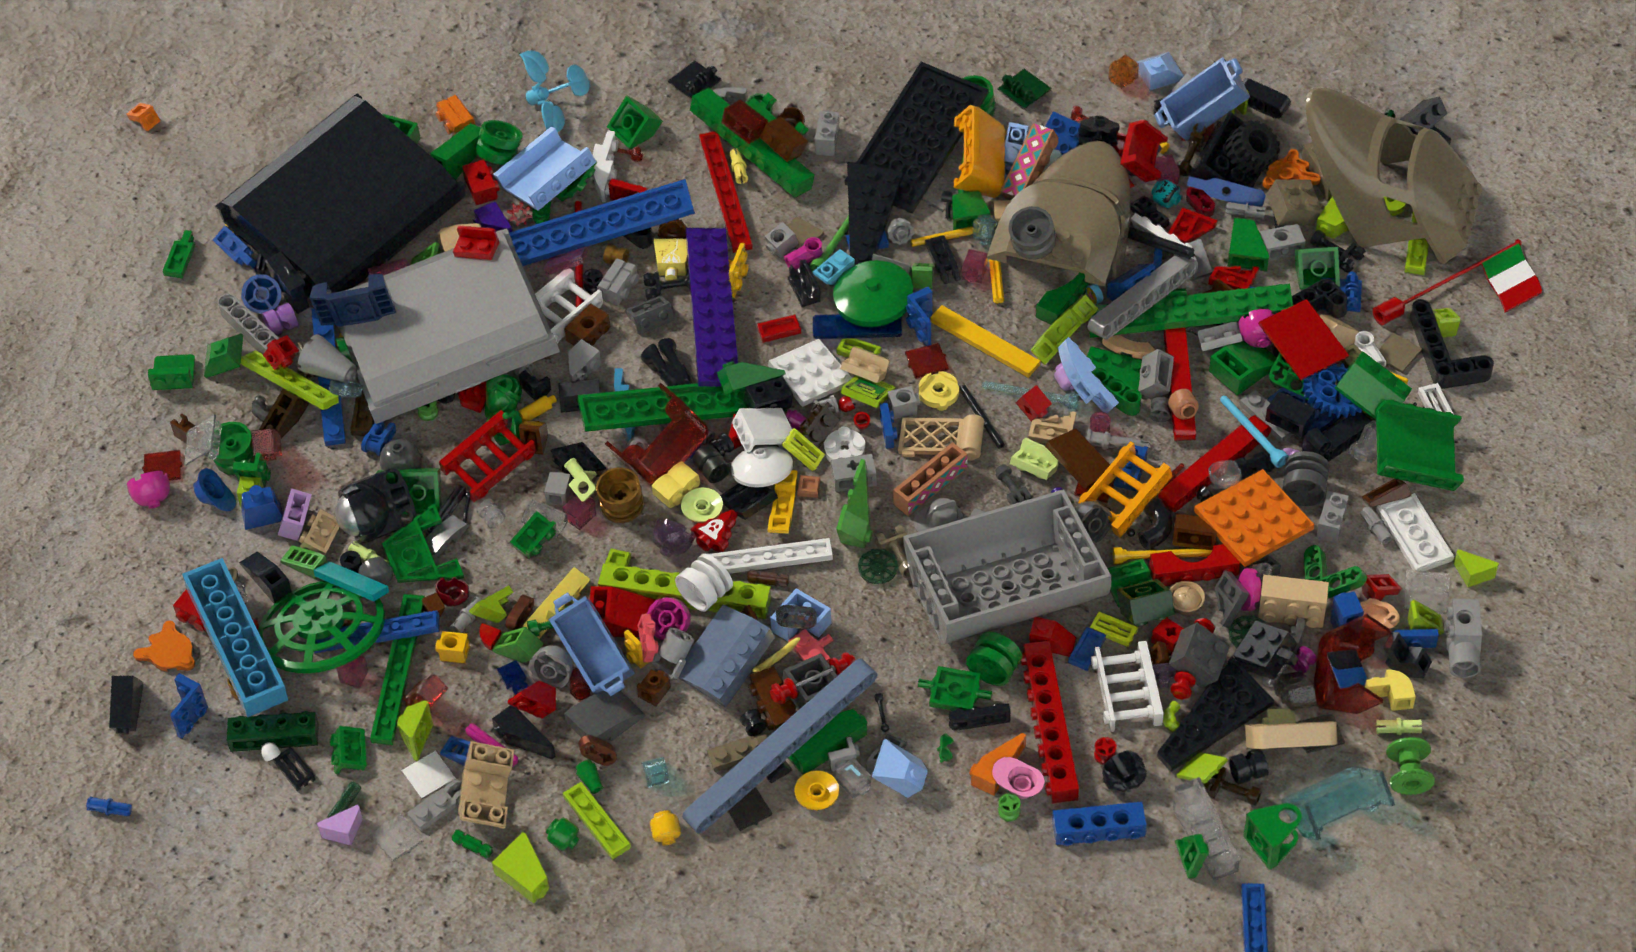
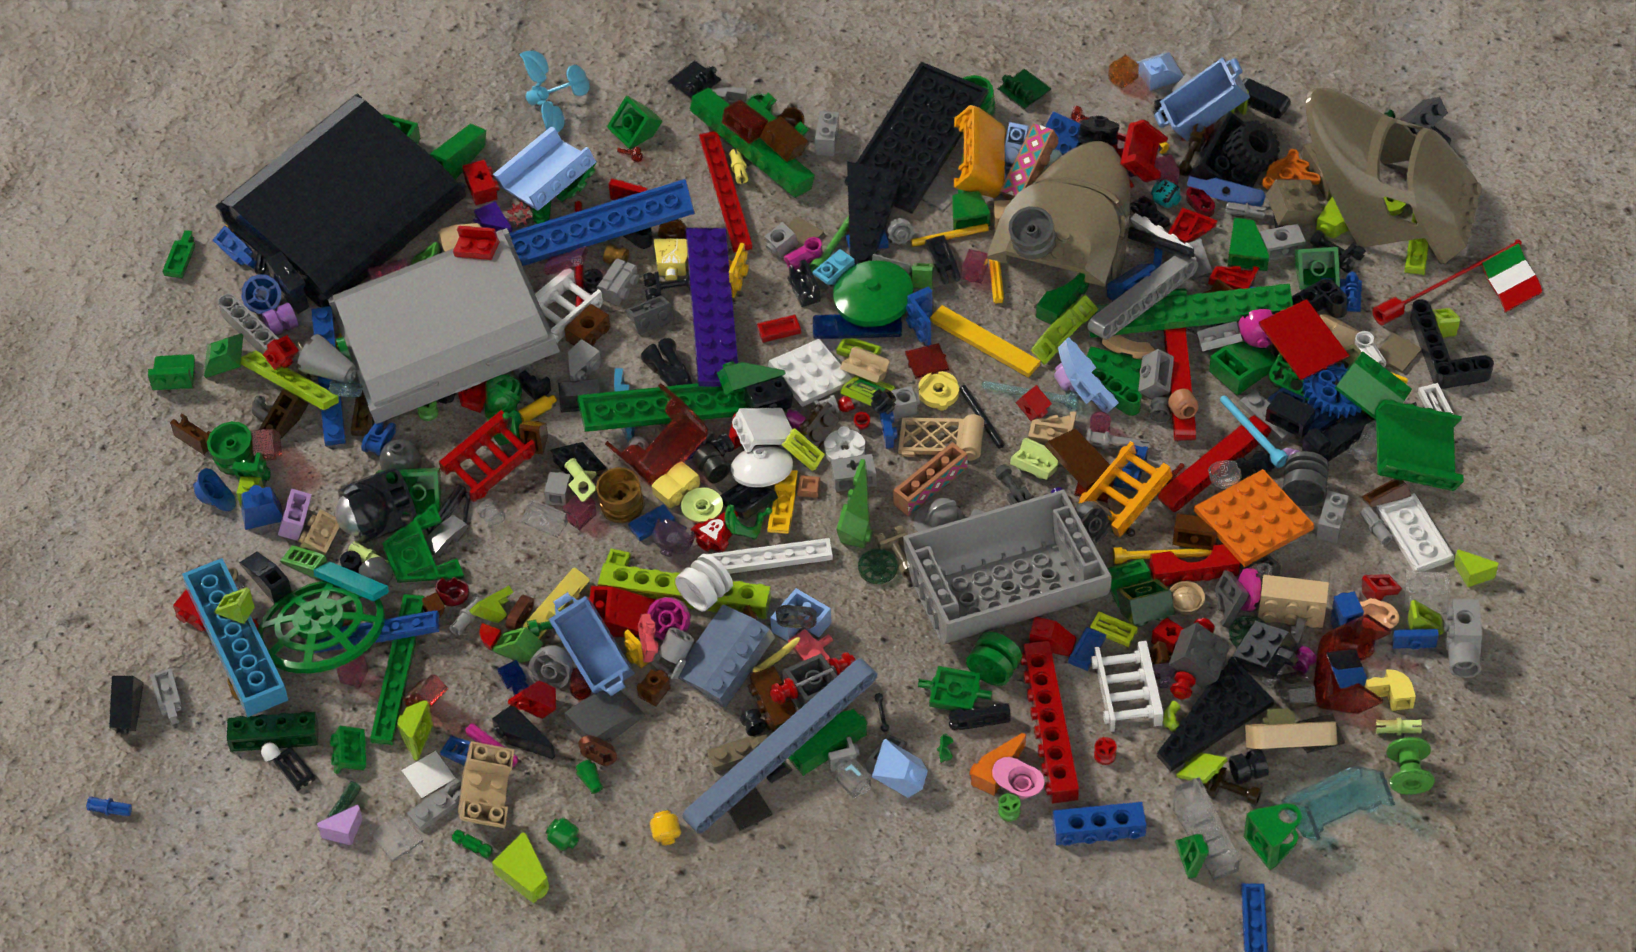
(145, 115): orange bracket -> none
(150, 489): dark pink cylinder -> none
(167, 461): clear red piece -> none
(167, 694): none -> light grey hinge
(168, 650): orange tile -> none
(191, 706): blue bracket -> none
(203, 440): clear hinge -> none
(236, 605): none -> lime slope
(353, 305): dark blue plate -> none
(453, 114): orange brick -> none
(457, 653): yellow brick -> none
(498, 141): green wheel -> none
(533, 535): green bracket -> none
(596, 820): lime plate -> none
(604, 167): white slope -> none
(644, 525): none -> blue plate
(655, 771): clear light blue brick -> none
(739, 529): none -> green helmet
(768, 578): reddish brown axle -> none
(816, 782): yellow dish -> none
(883, 401): none -> black gear
(947, 198): black hand -> none
(984, 229): clear light blue head -> none
(1094, 294): medium azure tile -> none
(1124, 771): black hair -> none
(1160, 524): black cylinder -> none
(1203, 492): black hinge -> none
(1346, 585): green beam -> none
(1408, 660): black brick -> none

